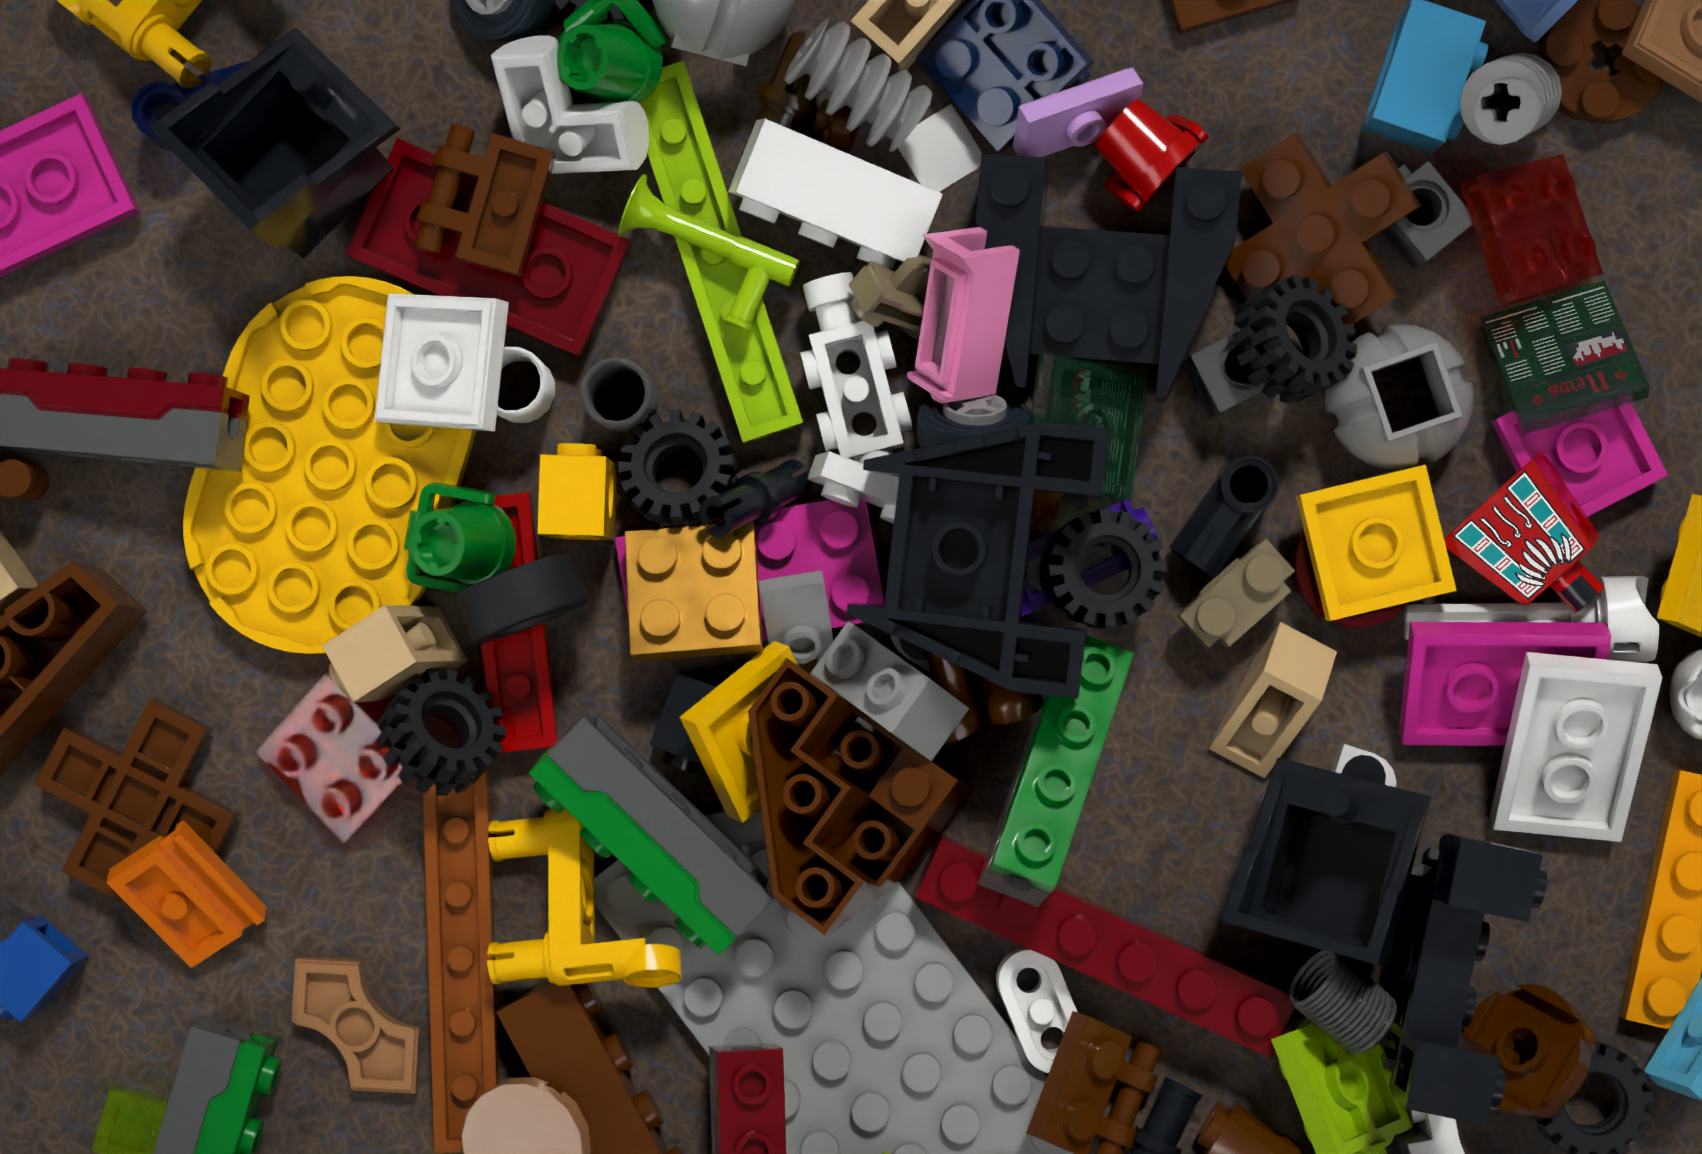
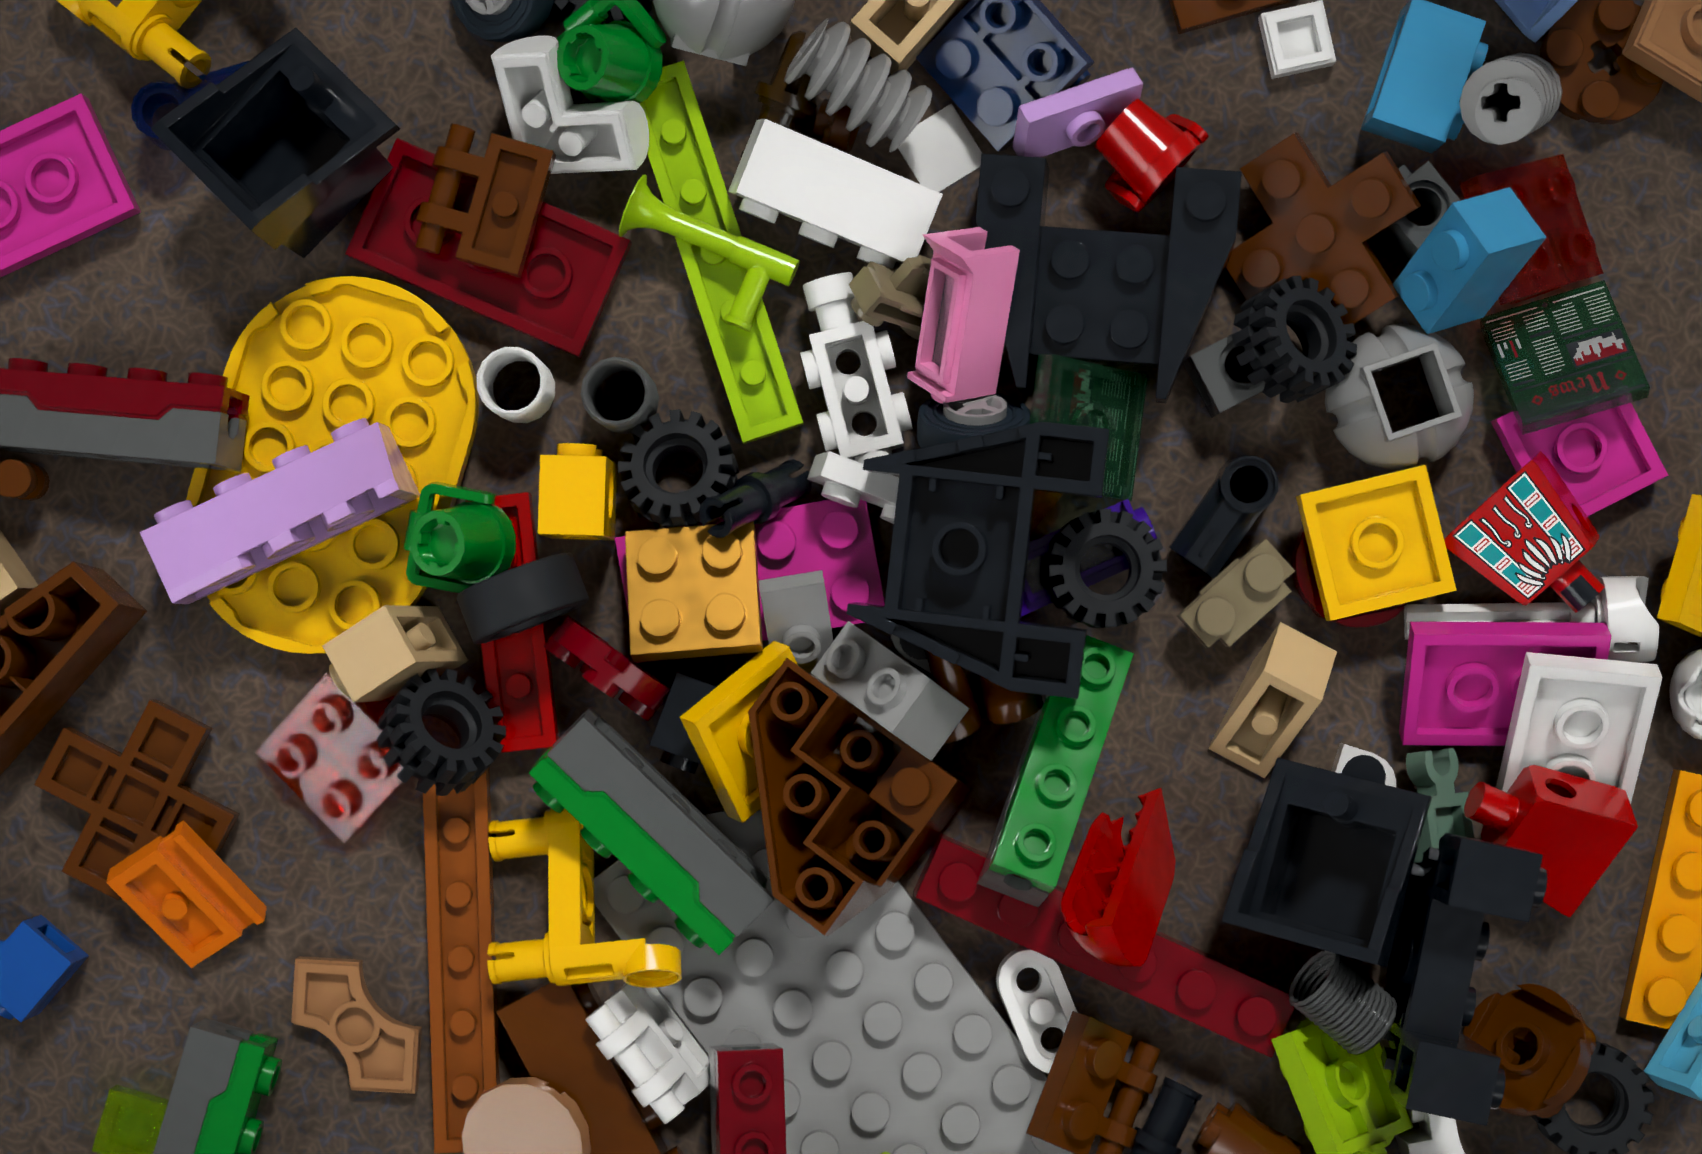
(280, 512): none -> lavender wedge
(441, 361): white tile -> none
(607, 668): none -> dark red plate
(652, 1048): none -> white plate
(1121, 889): none -> red brick
(1297, 39): none -> white tile
(1435, 776): none -> sand green plate
(1468, 260): none -> dark azure piece
(1564, 818): none -> red torso

